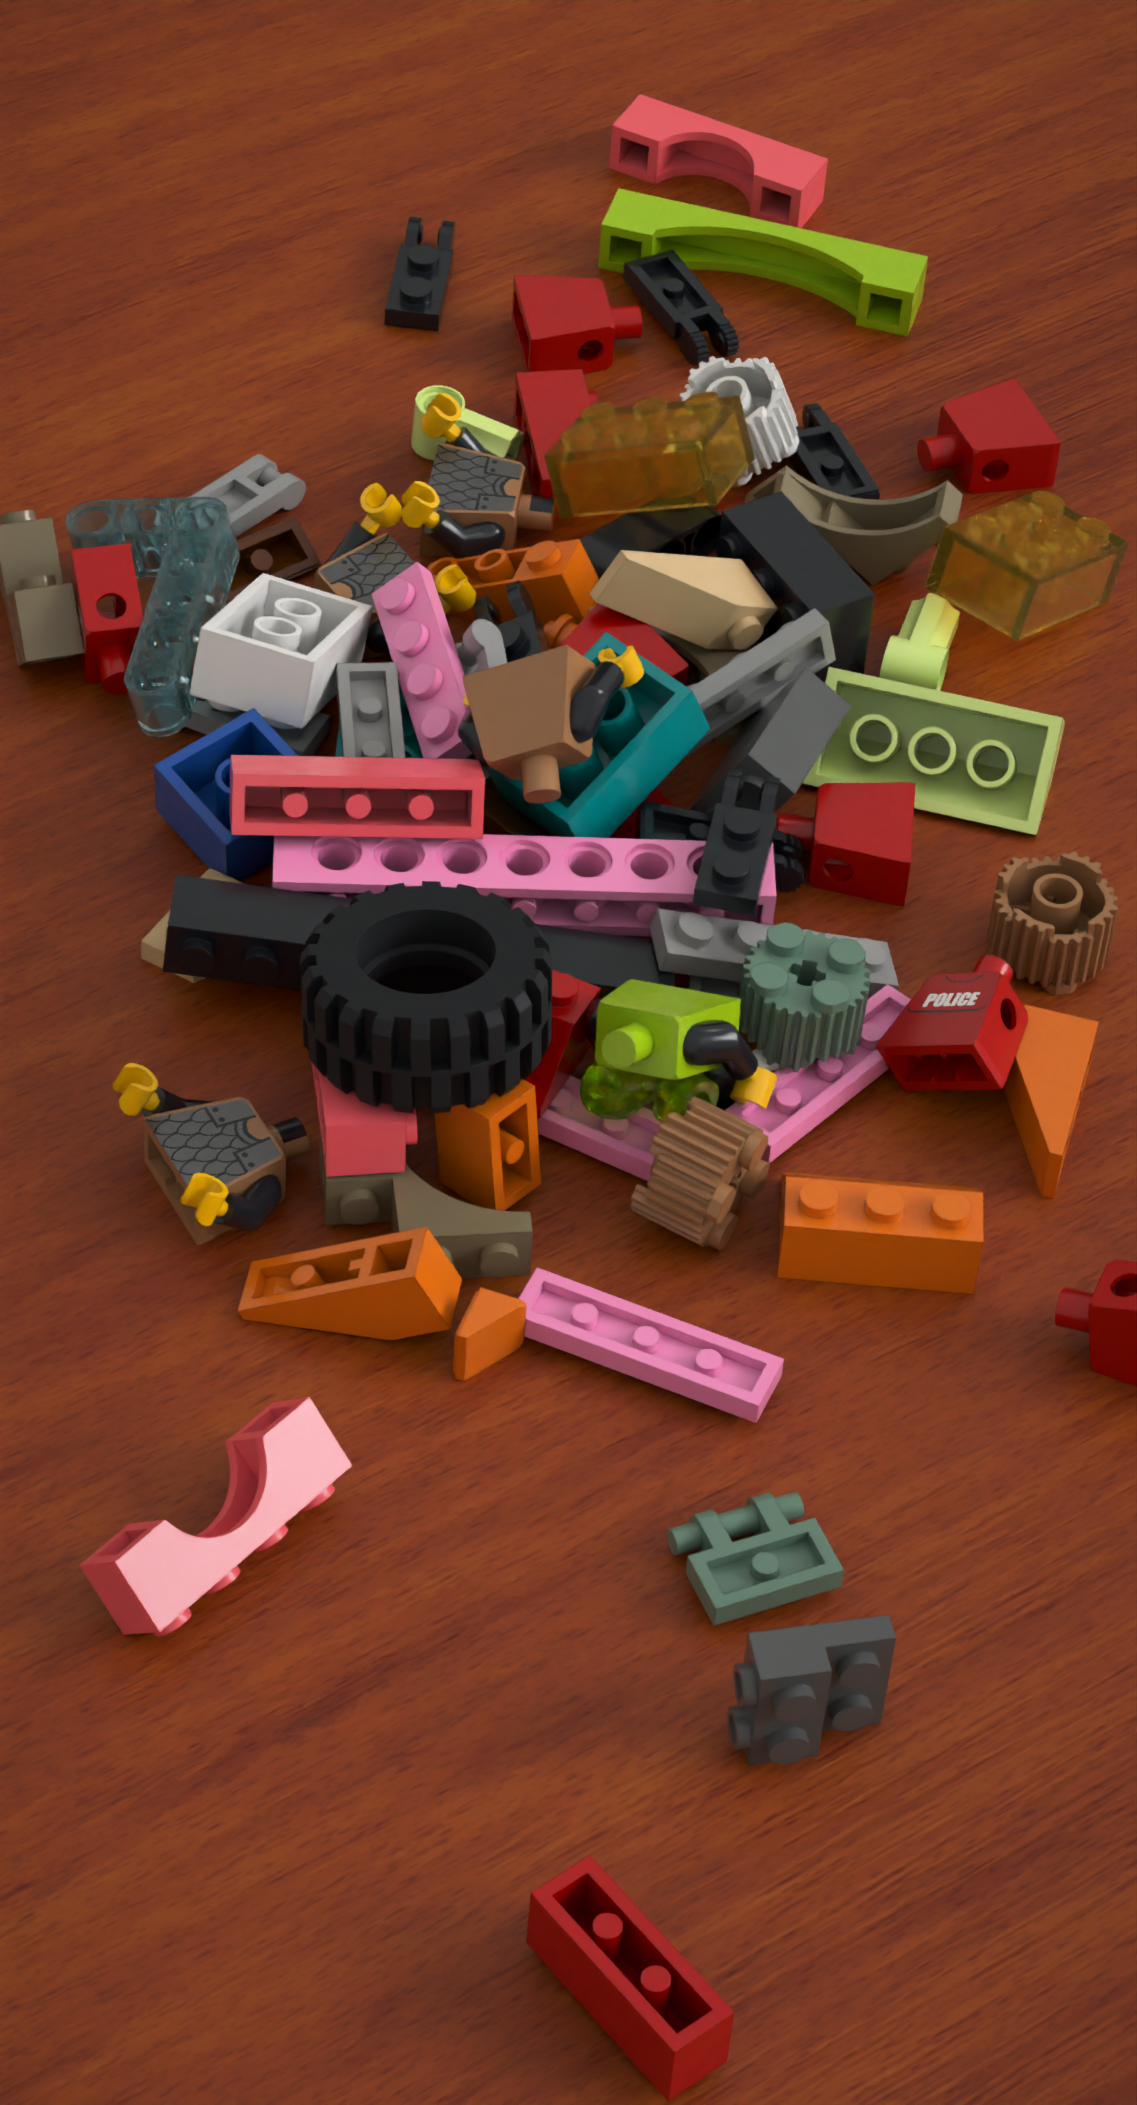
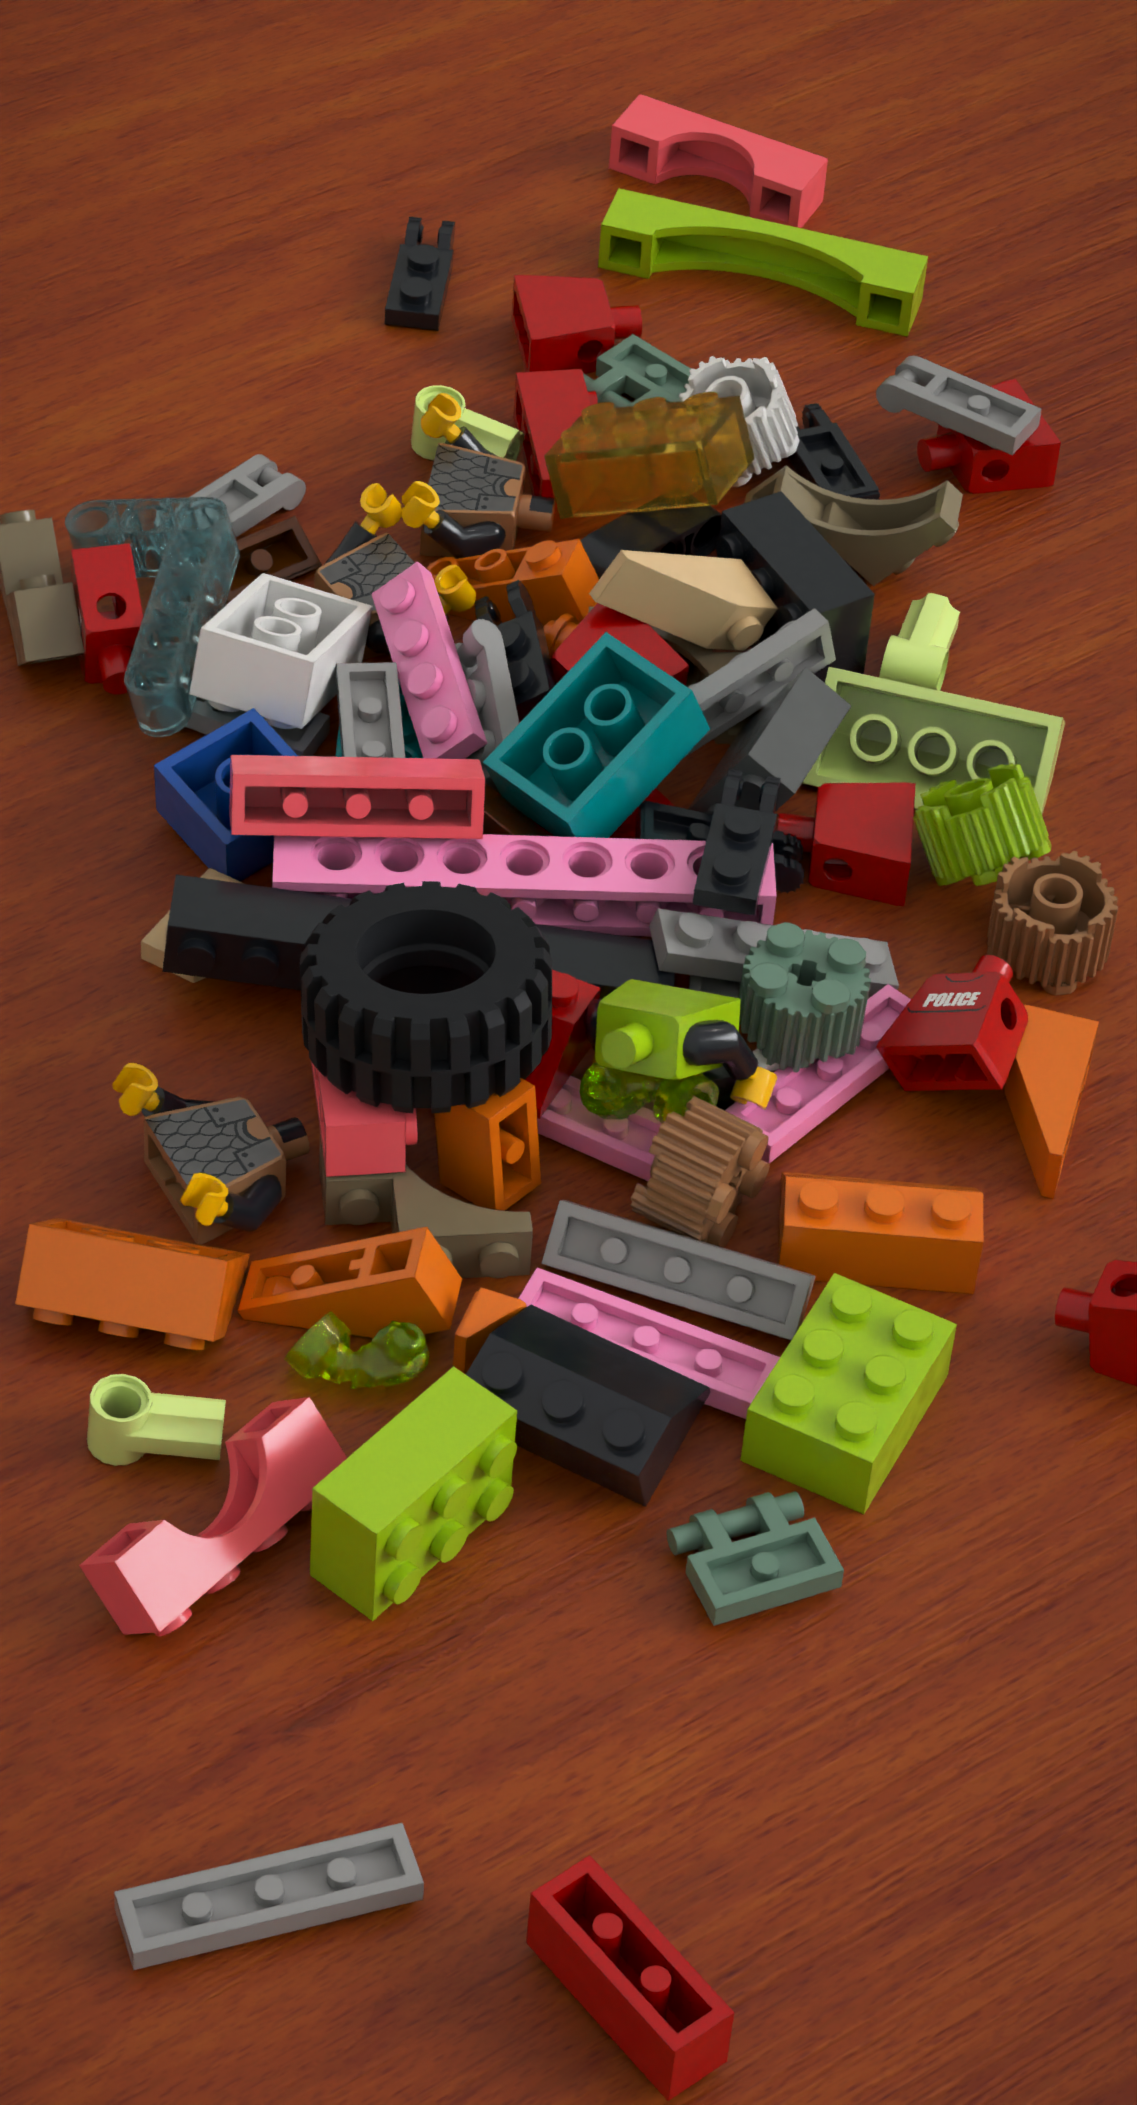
(129, 1281): none -> orange slope
(132, 1421): none -> yellowish green piece
(268, 1896): none -> light grey plate
(390, 1358): none -> clear neon green arm
(413, 1494): none -> lime brick
(542, 713): medium nougat torso -> none
(589, 1401): none -> black slope
(638, 371): none -> sand green plate
(678, 1269): none -> light grey plate
(681, 305): black hinge -> none
(807, 1684): dark grey plate -> none
(848, 1393): none -> lime brick
(959, 404): none -> light grey plate
(981, 825): none -> lime brick
(1026, 564): clear yellow brick -> none

